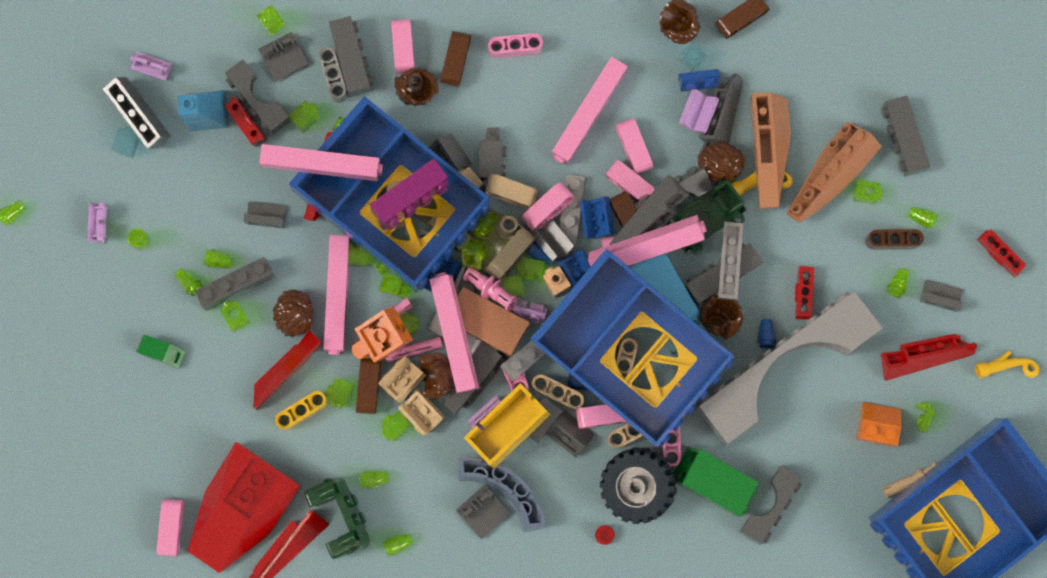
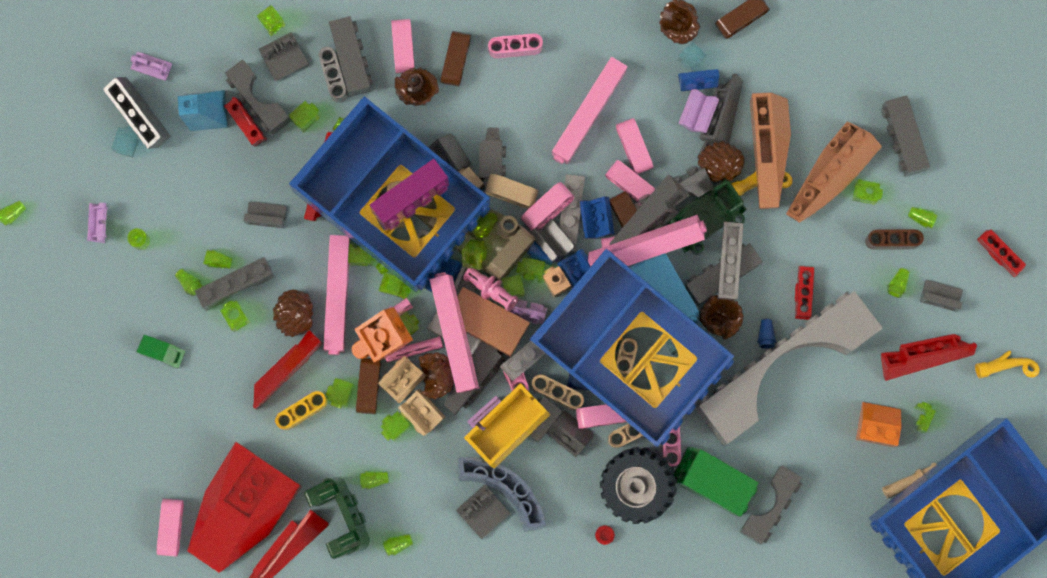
(320, 162): bright pink brick -> none

